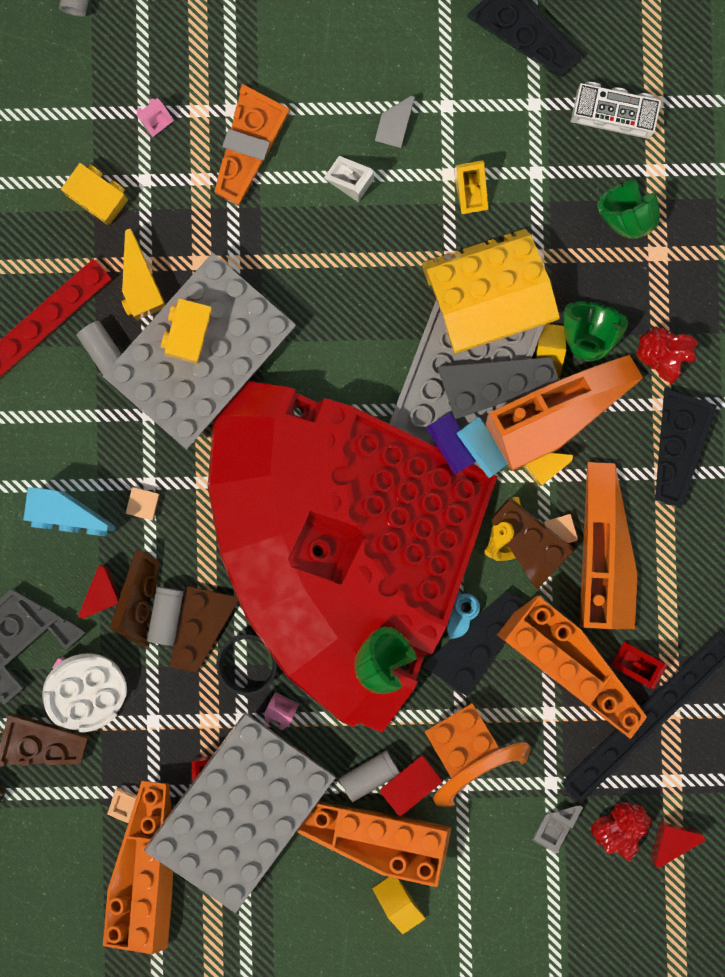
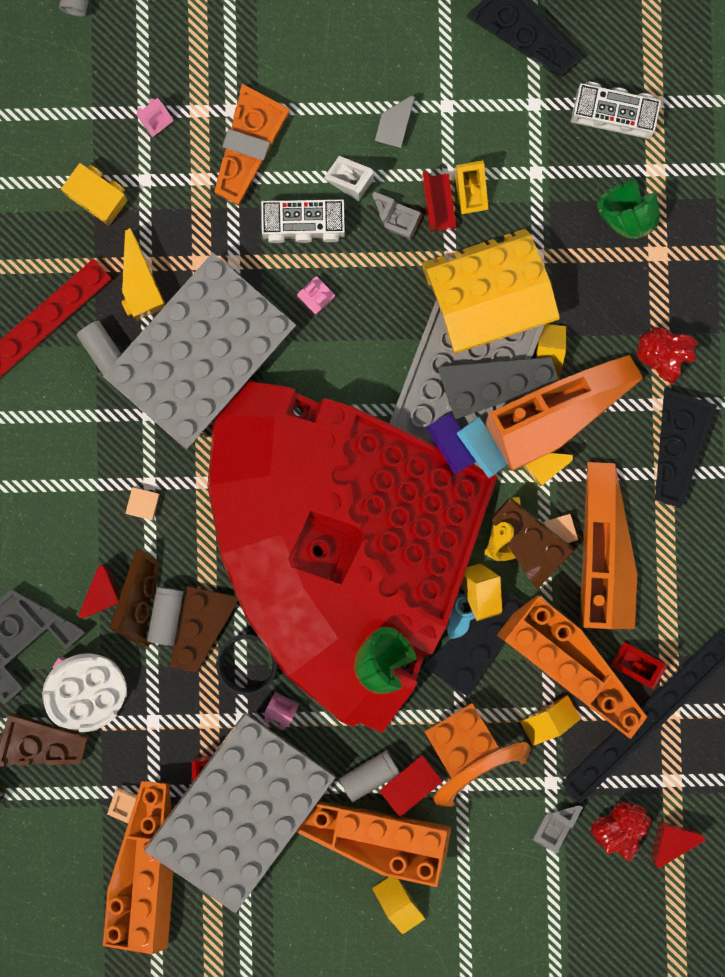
(56, 507): medium azure slope -> none
(187, 331): yellow brick -> none
(303, 220): none -> brick
(316, 295): none -> bright pink tile
(397, 217): none -> light grey slope
(438, 202): none -> red panel
(482, 591): none -> yellow slope
(550, 721): none -> yellow slope
(592, 329): green hair -> none

